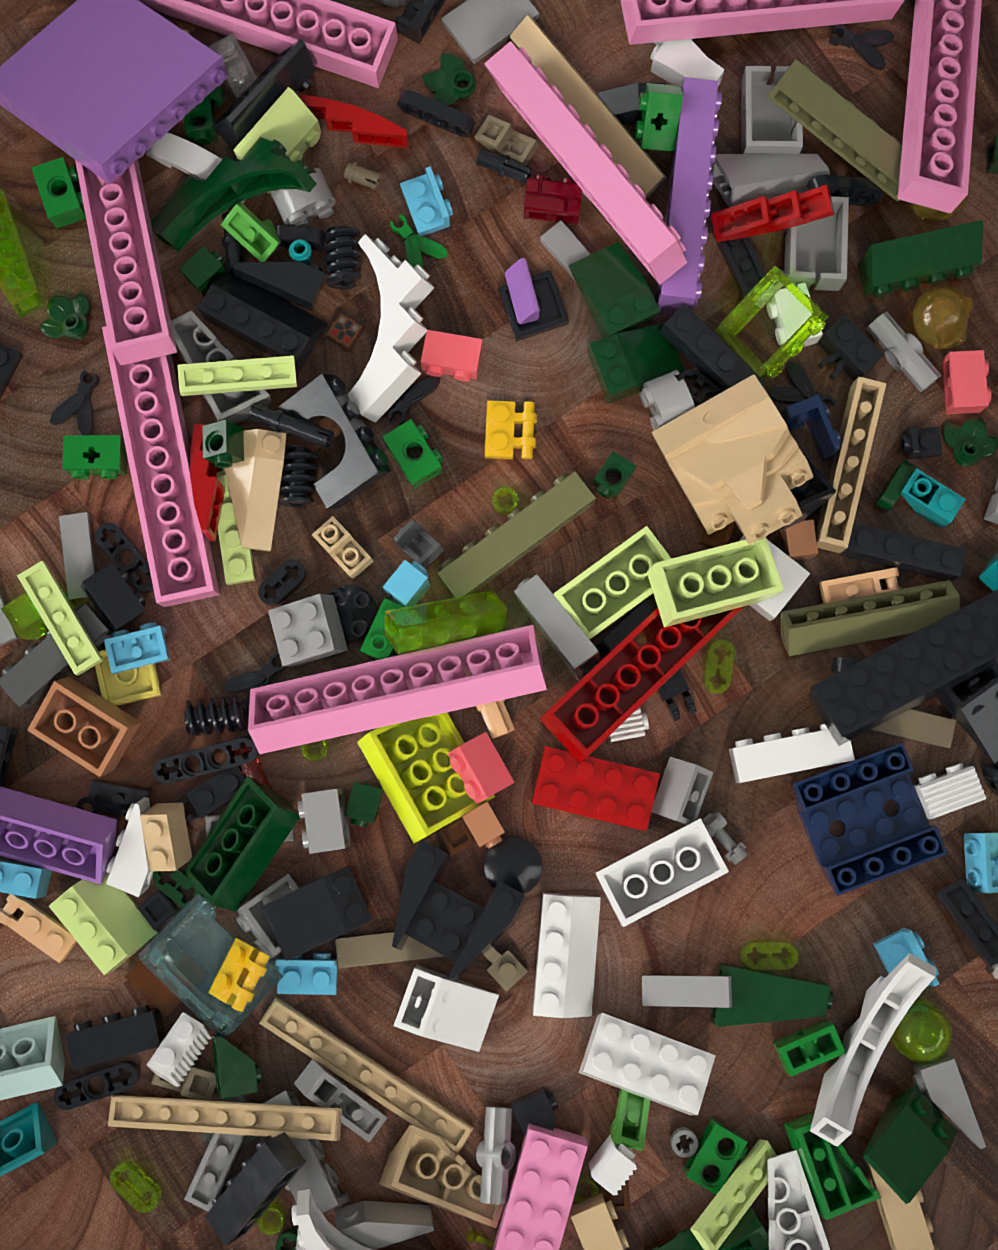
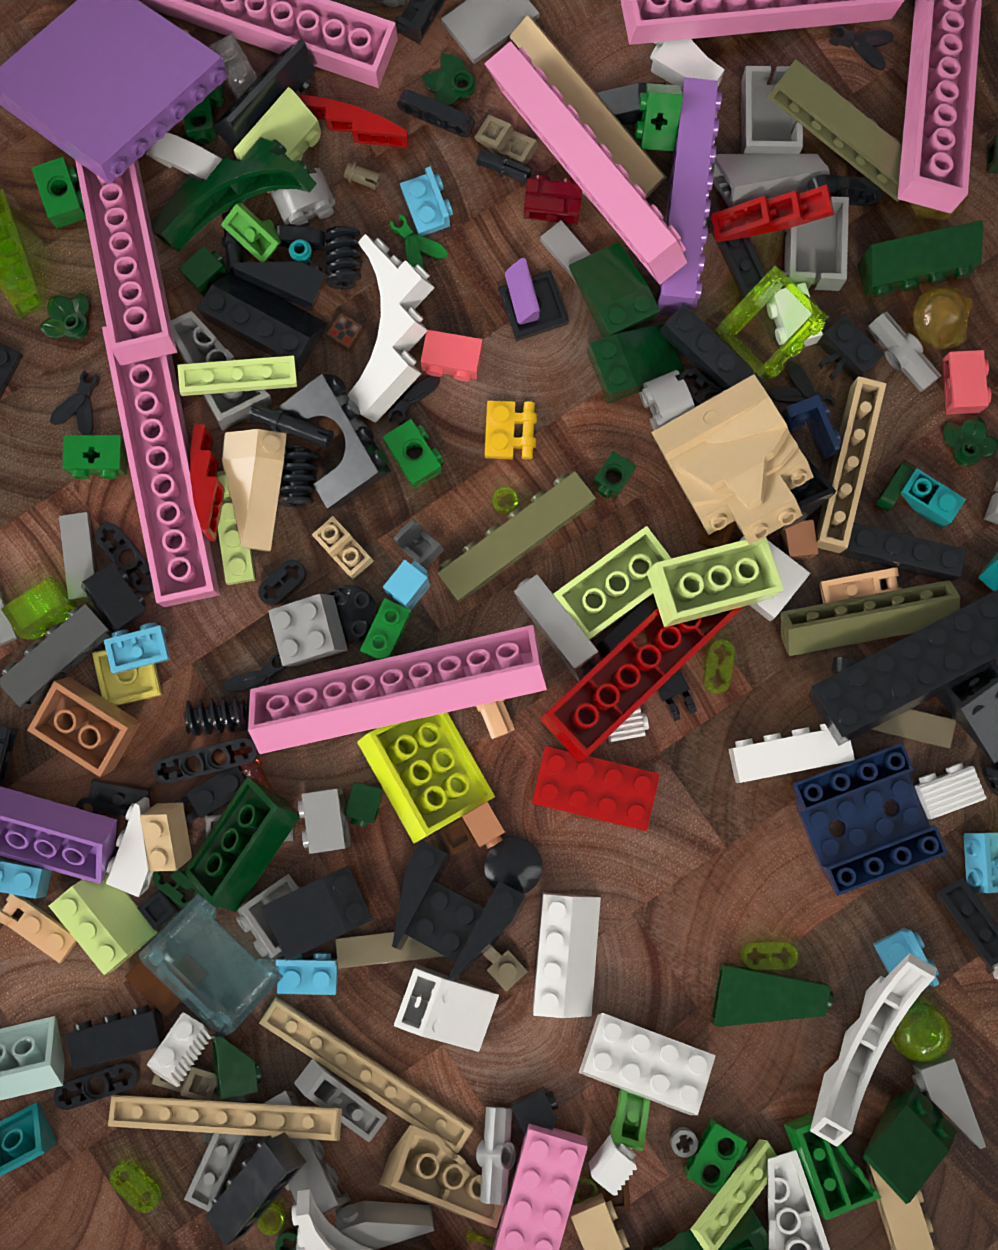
(60, 618): yellowish green plate -> none
(223, 443): dark green brick -> none
(239, 975): yellow plate -> none
(315, 757): clear neon green bush -> none
(445, 621): clear neon green brick -> none
(480, 768): coral brick -> none
(661, 872): white slope -> none
(681, 791): light grey brick -> none
(686, 991): light grey tile -> none
(714, 824): light grey bar -> none
(808, 1047): green brick -> none
(921, 443): black bracket -> none

